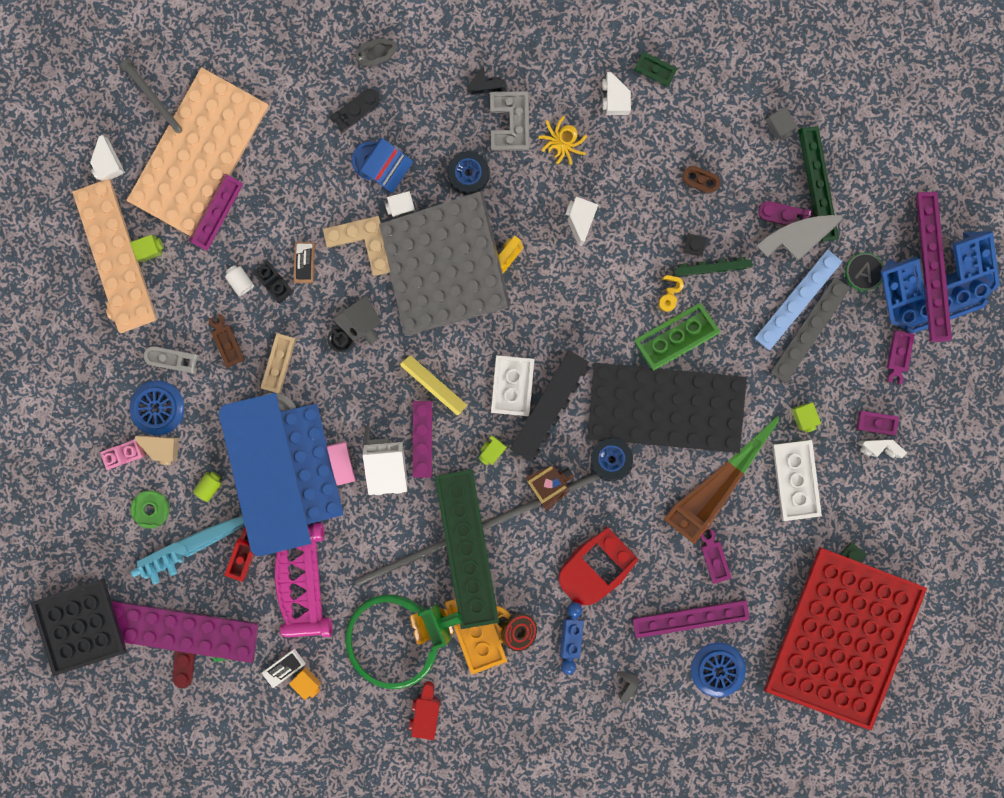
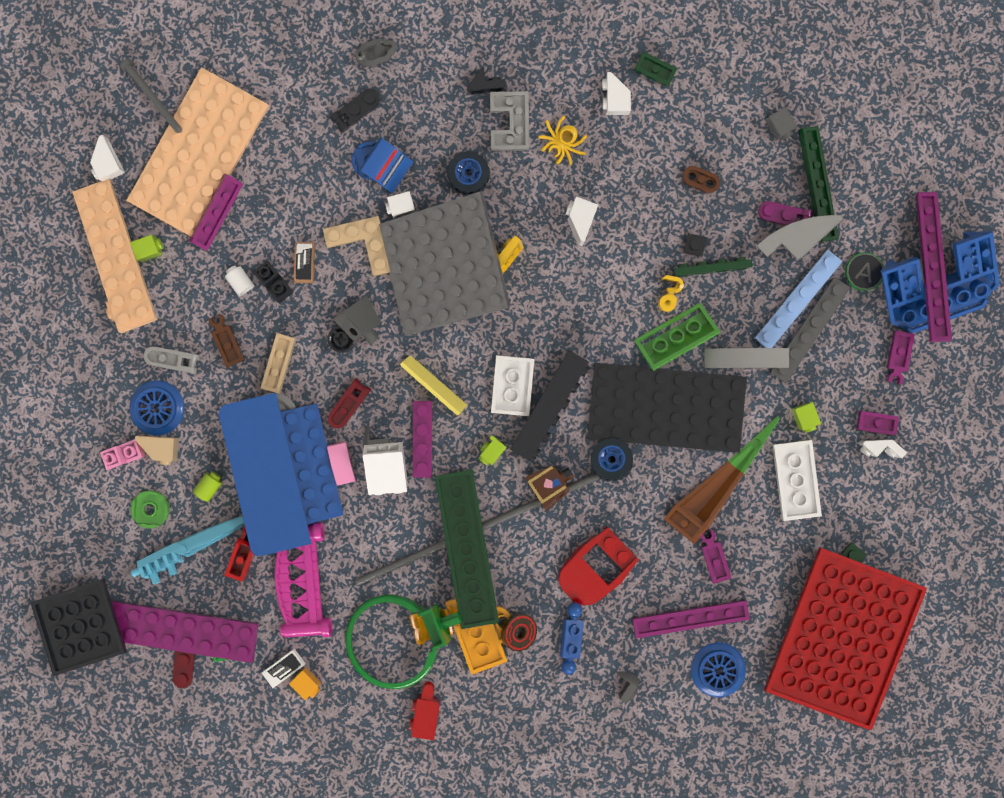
(348, 405): none -> dark red plate
(746, 358): none -> light grey slope

